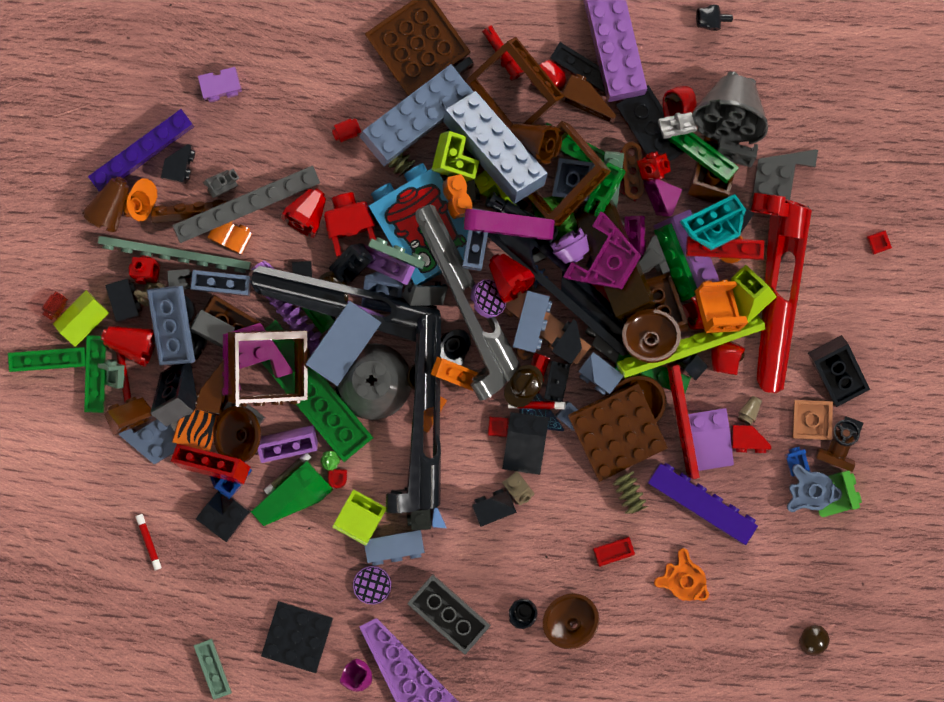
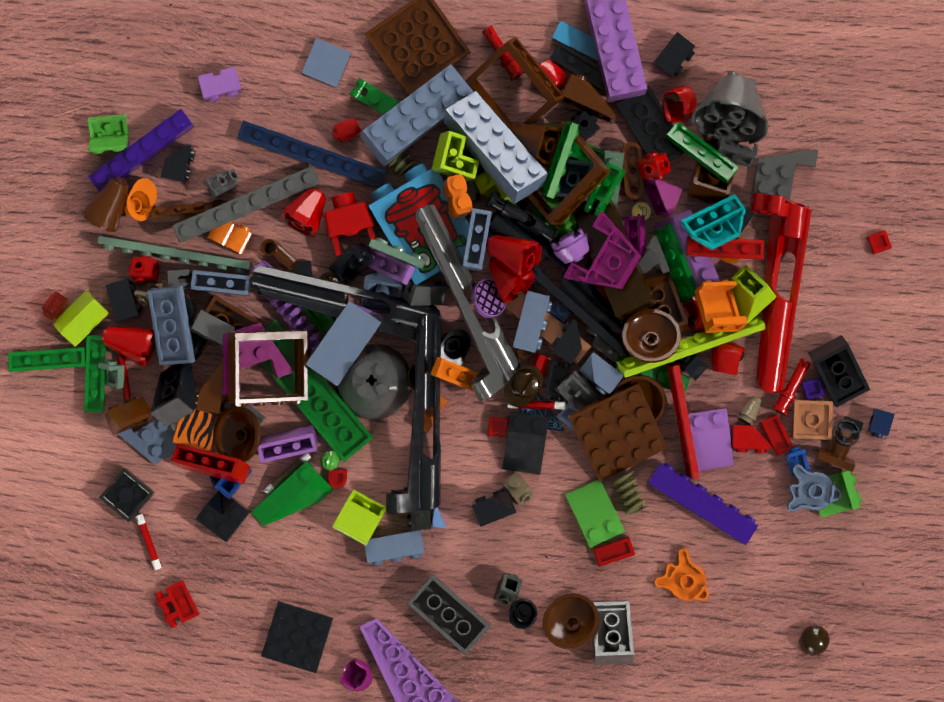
(108, 133): none -> bright green bracket
(127, 495): none -> black piece
(182, 601): none -> red plate
(212, 669): sand green plate -> none
(279, 255): none -> reddish brown piece
(312, 154): none -> dark blue plate
(326, 63): none -> sand blue tile
(372, 585): tile -> none
(374, 98): none -> green plate
(464, 65): black tile -> none
(508, 589): none -> pearl dark grey brick
(509, 224): magenta beam -> none
(515, 253): none -> red cone
(557, 167): none -> green plate
(560, 311): none -> dark blue brick
(575, 40): none -> dark azure tile
(577, 391): none -> dark grey hinge
(590, 120): none -> black brick
(594, 513): none -> bright green slope
(614, 635): none -> dark grey slope
(641, 209): none -> light yellow tile
(674, 55): none -> black brick
(677, 125): light grey hips -> none
(711, 18): black piece -> none
(776, 434): none -> red tile
(787, 395): none -> red pin
(813, 388): none -> dark purple tile
(880, 423): none -> dark blue brick

